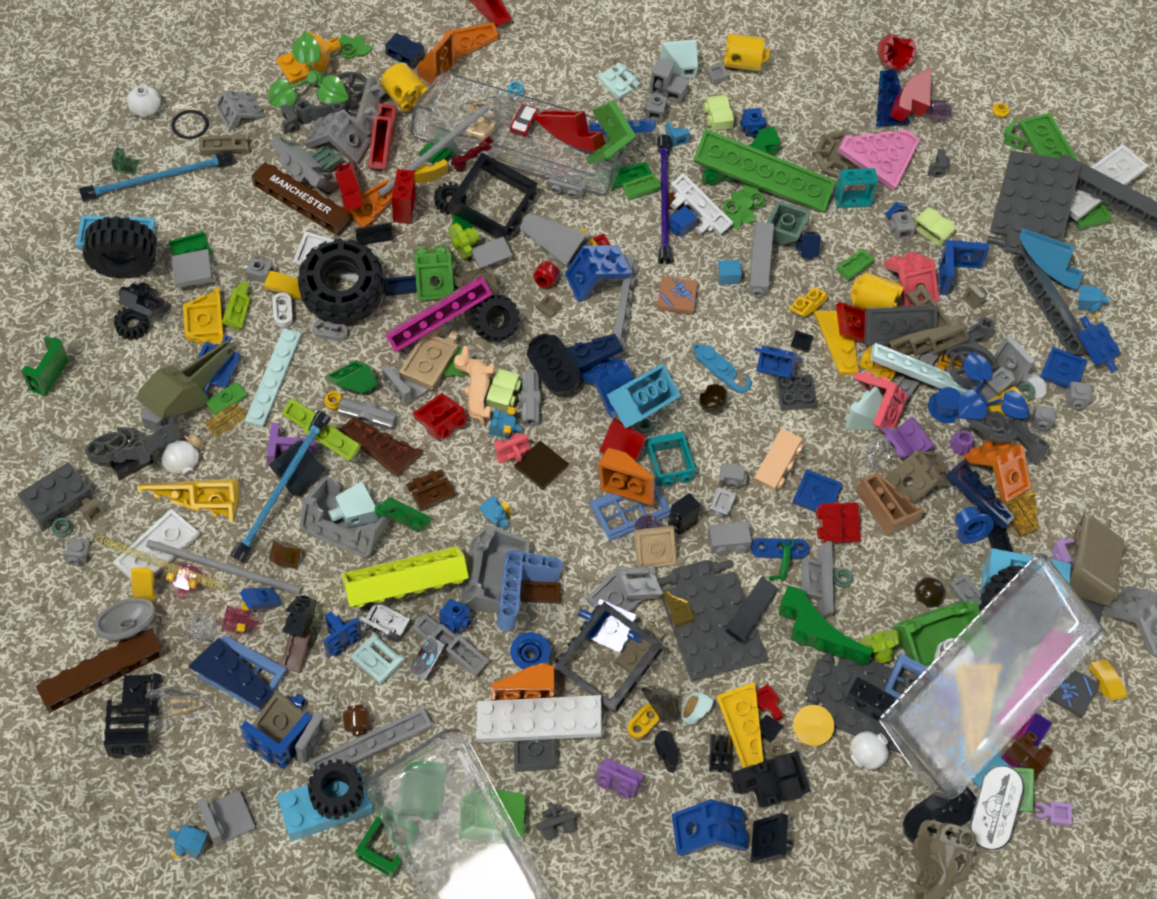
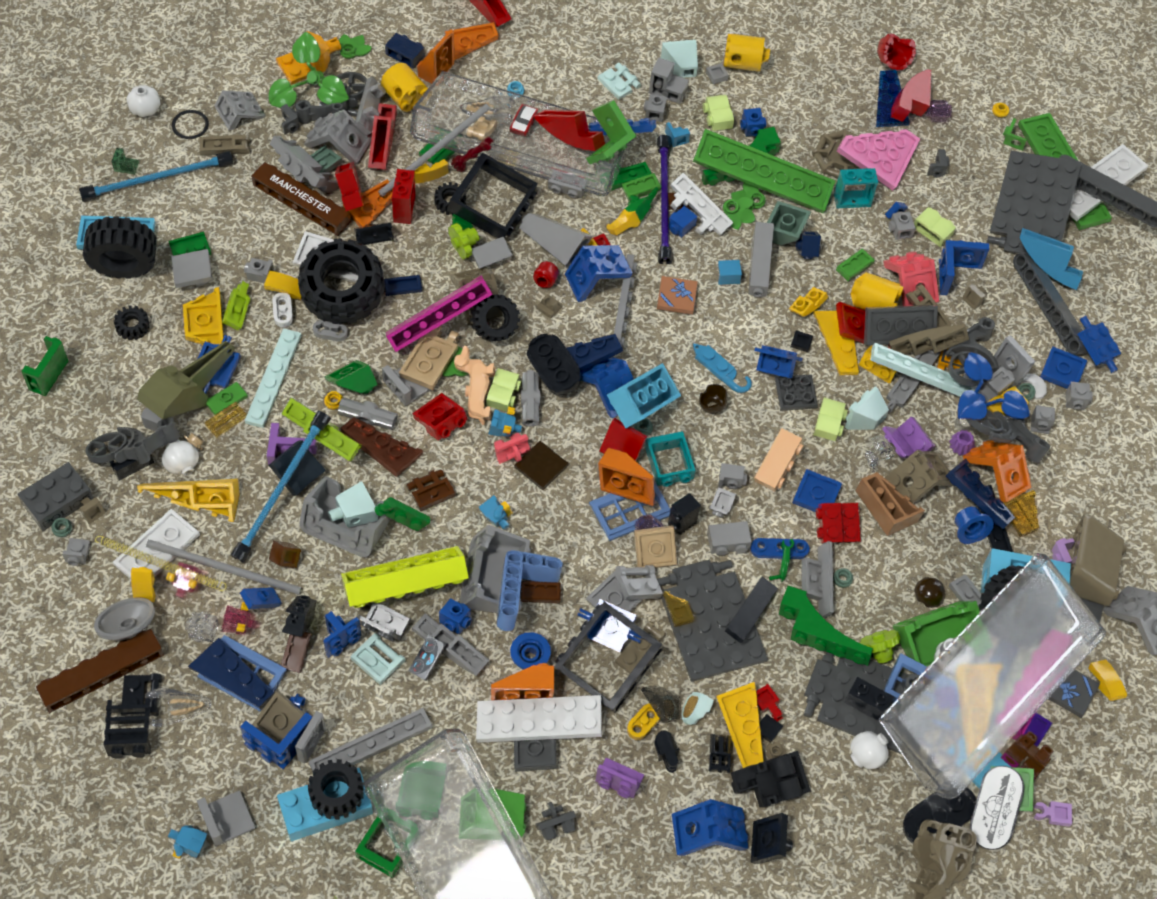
(142, 299): black plate -> none
(356, 719): reddish brown head -> none
(433, 263): bright green bracket -> none
(632, 214): none -> animal
(813, 725): yellow tile -> none
(830, 418): none -> yellowish green brick
(892, 402): coral bracket -> none
(944, 405): blue piece -> none
(1091, 299): dark azure piece -> none

